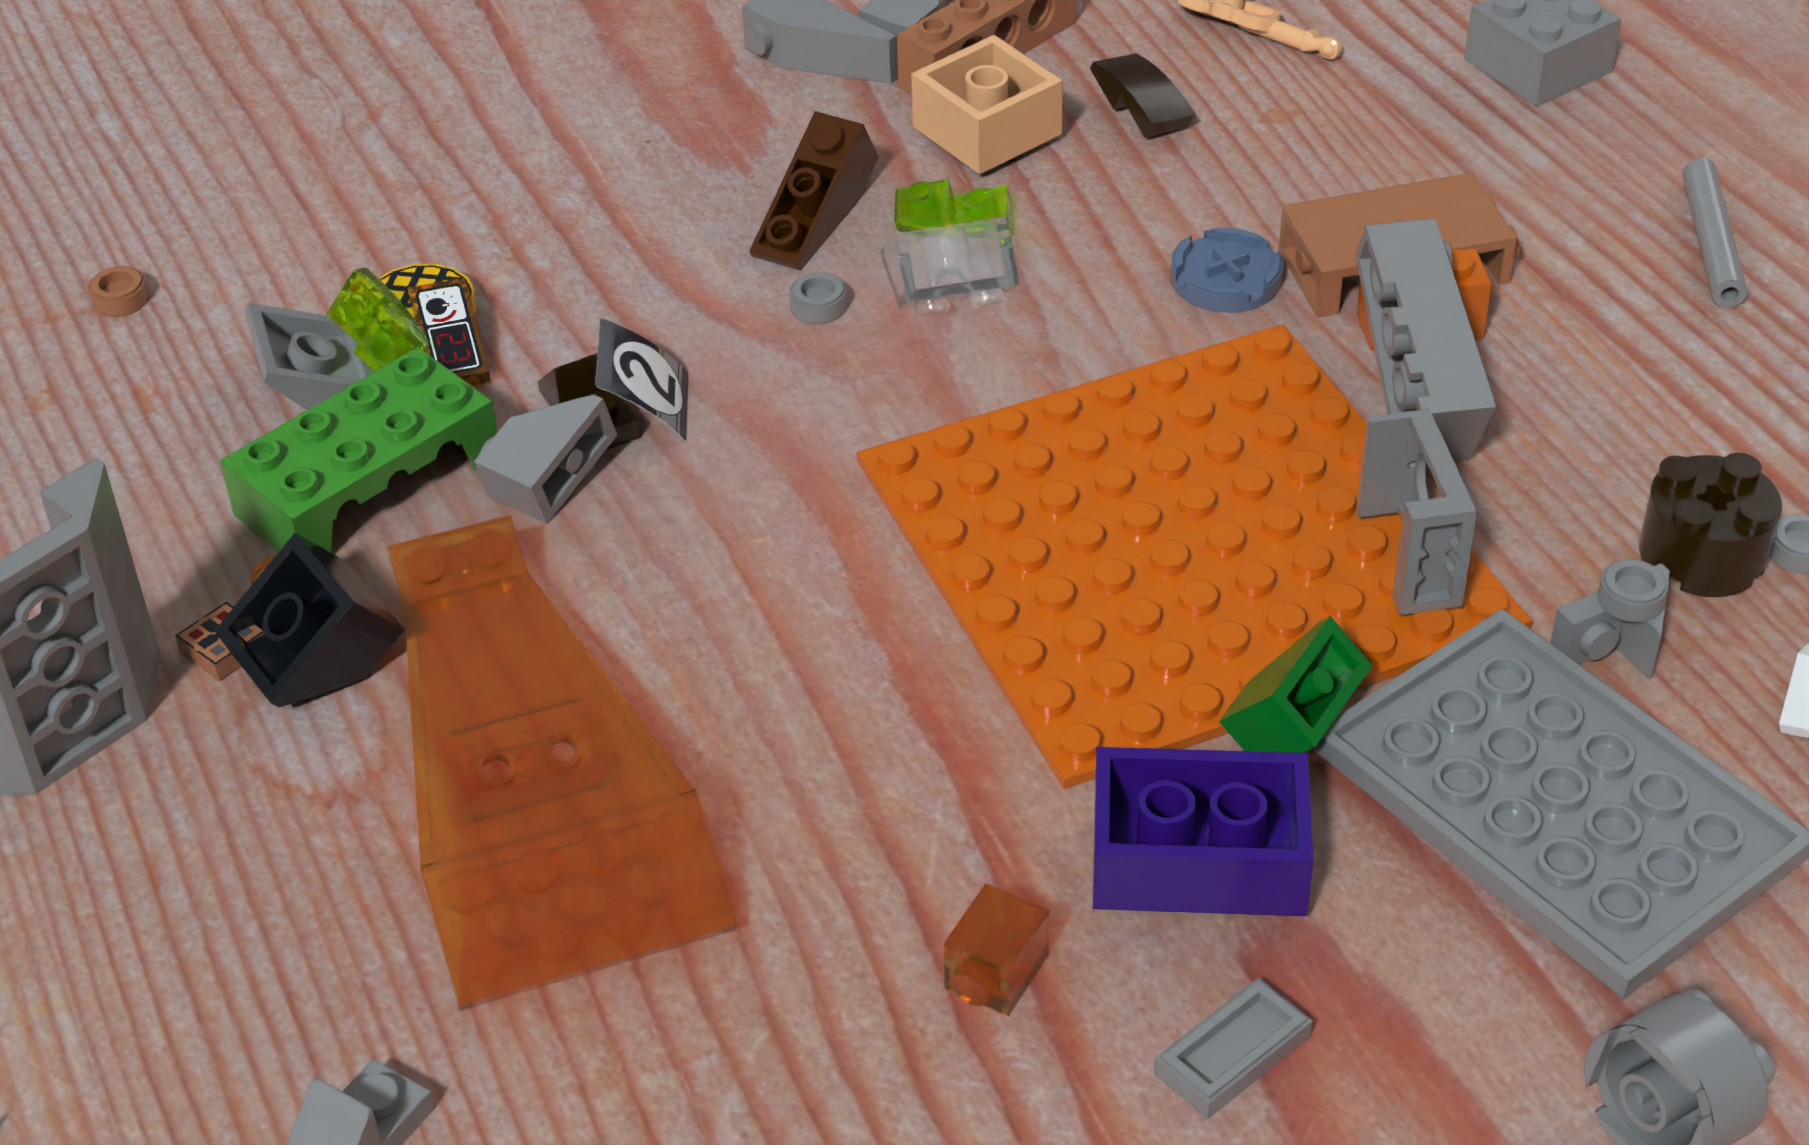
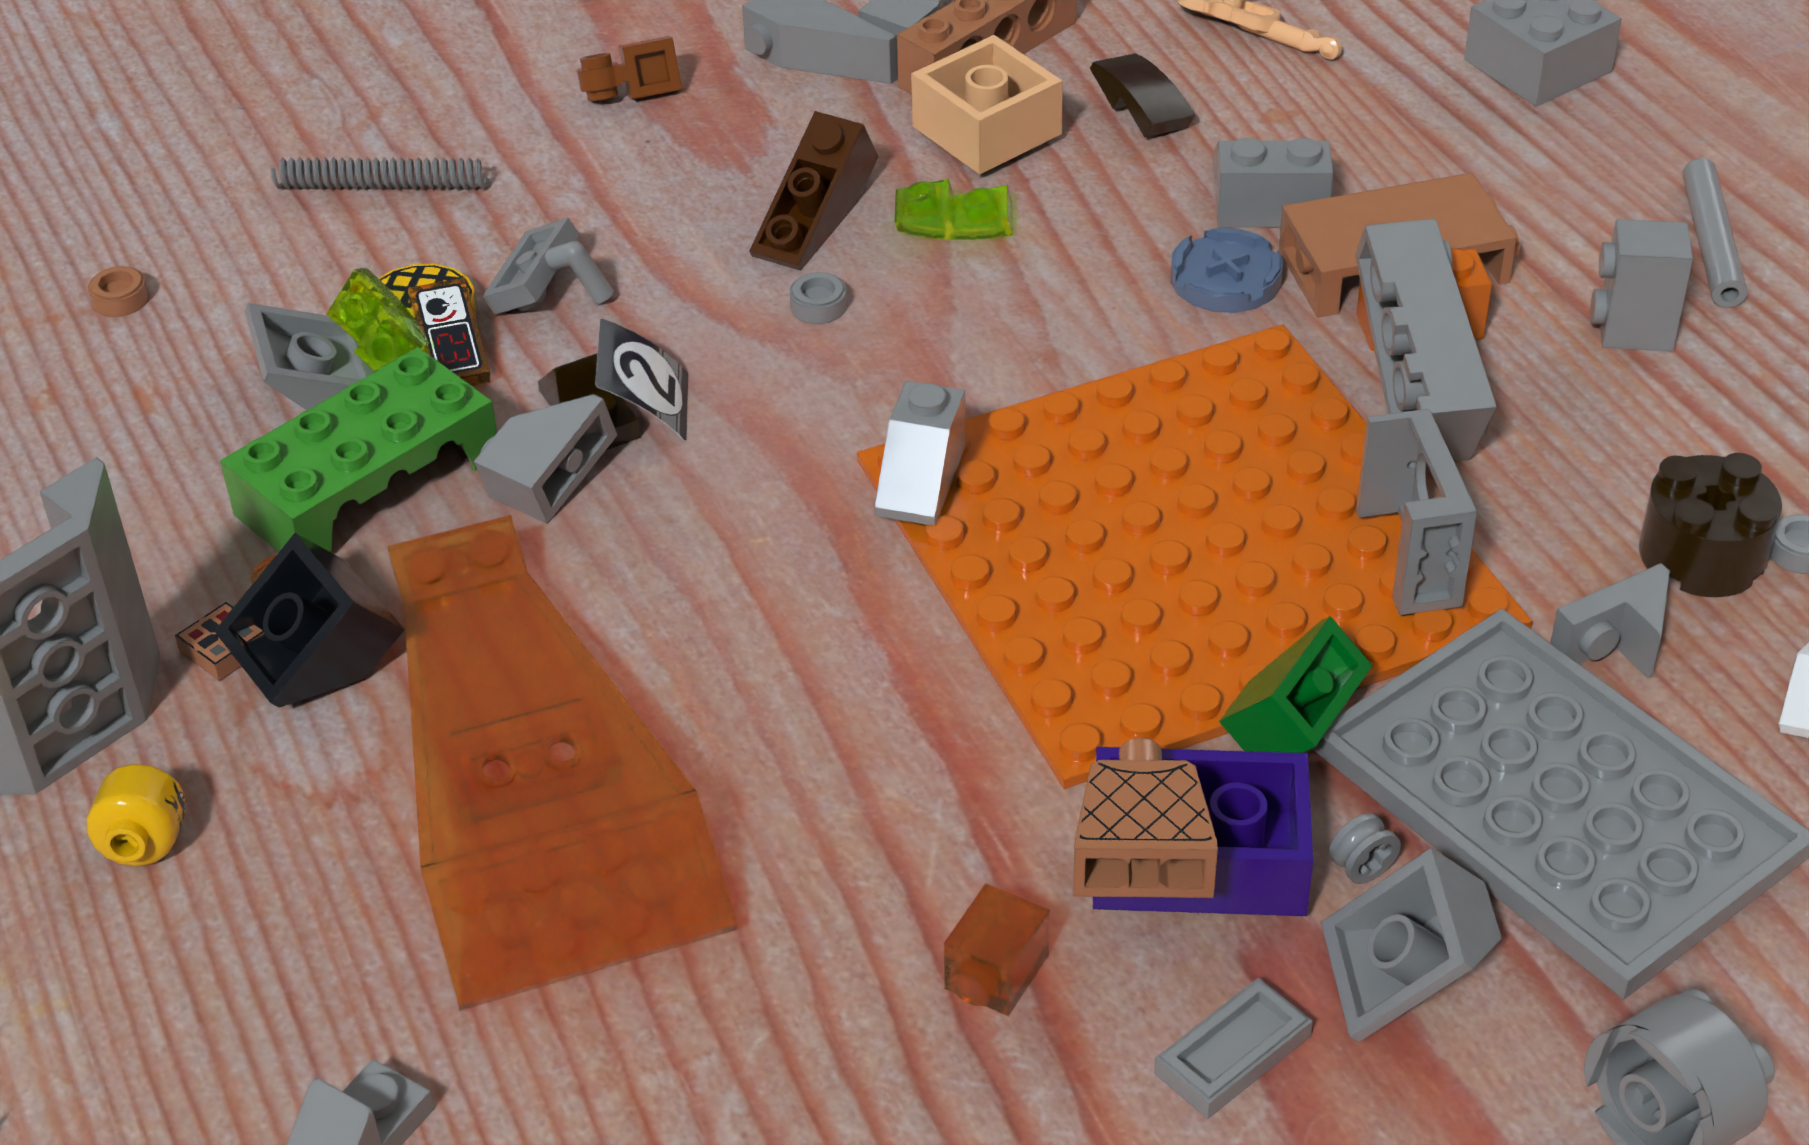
(138, 810): none -> yellow head
(315, 169): none -> light grey piece
(535, 261): none -> light grey plate
(646, 68): none -> dark orange plate
(921, 452): none -> slope
(951, 264): clear slope -> none
(1144, 828): none -> nougat torso
(1261, 176): none -> light grey slope
(1364, 848): none -> light grey bush
(1407, 940): none -> light grey slope
(1633, 590): light grey tile -> none
(1643, 284): none -> light grey brick

